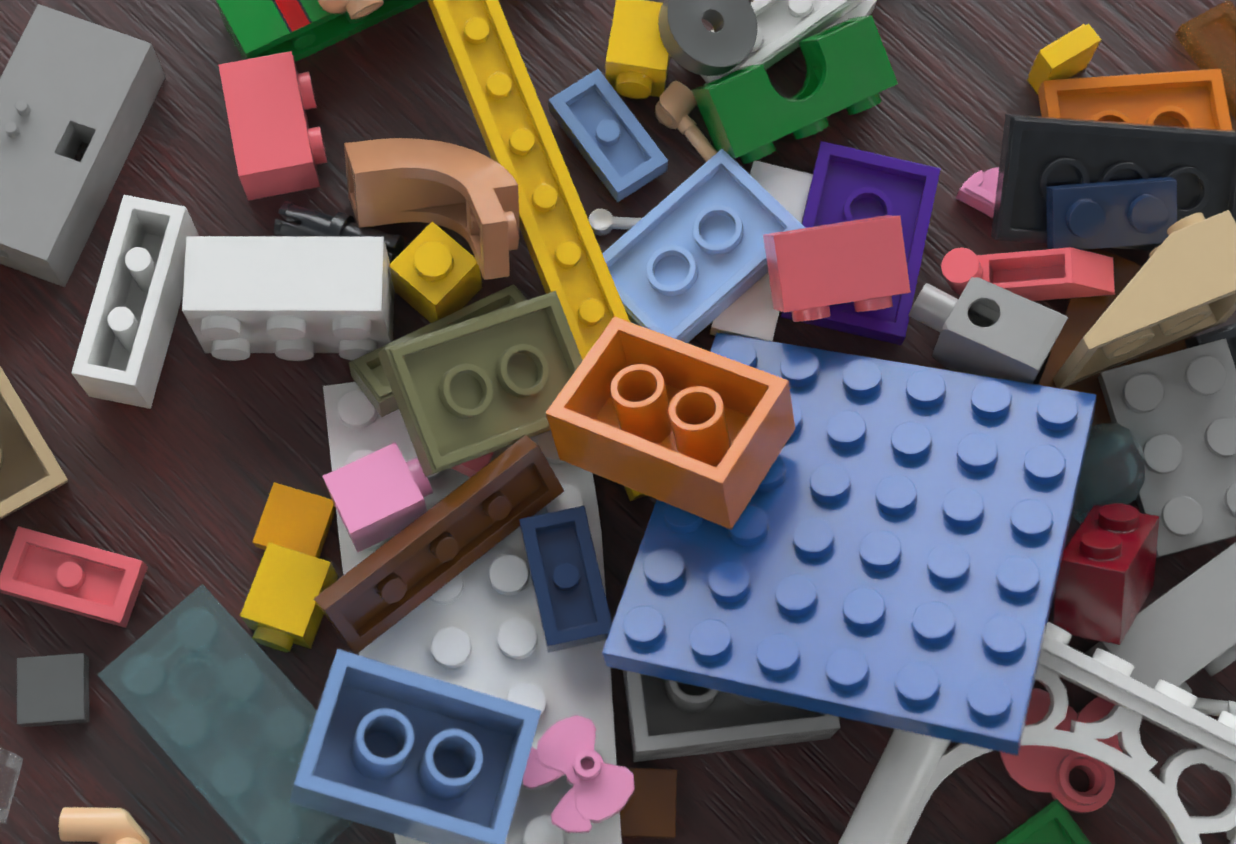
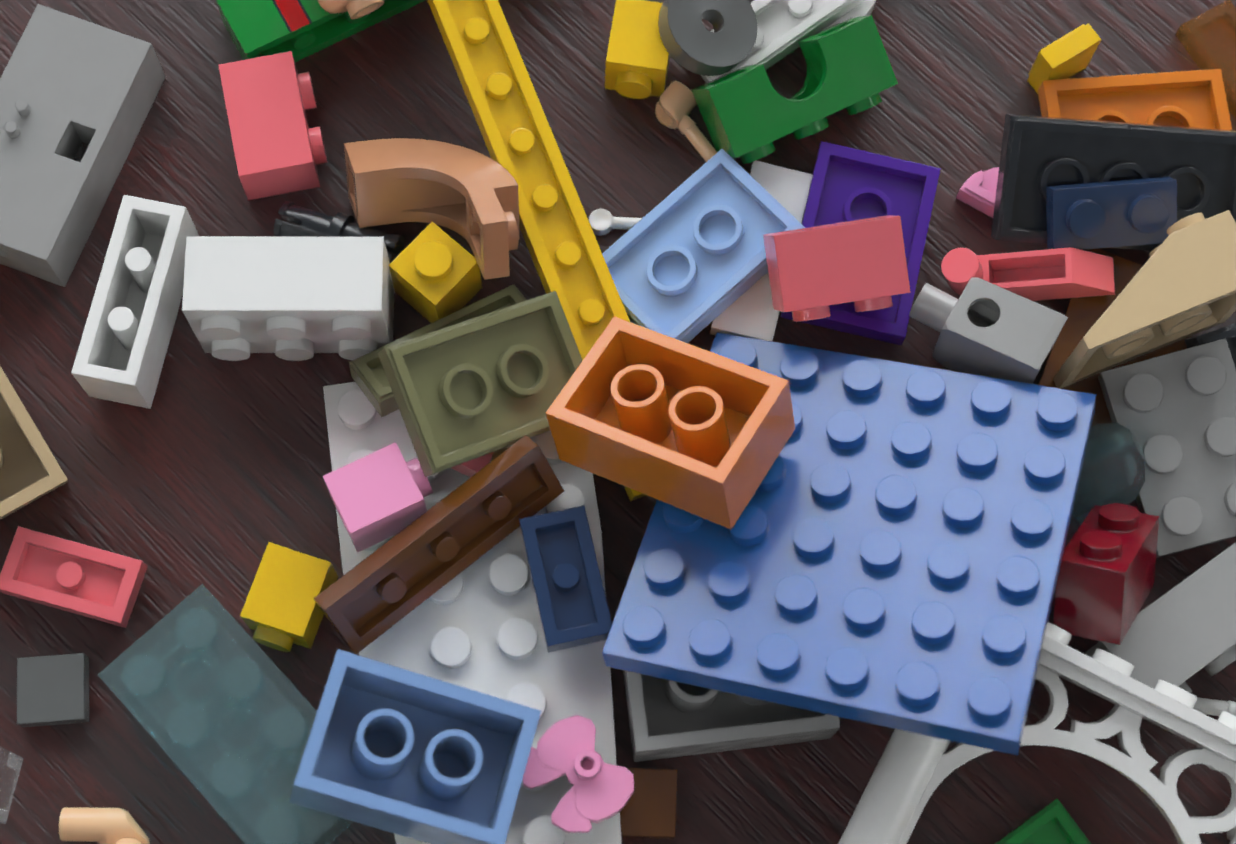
(295, 520): light orange tile -> none
(607, 135): medium blue plate -> none
(1048, 767): coral plate -> none

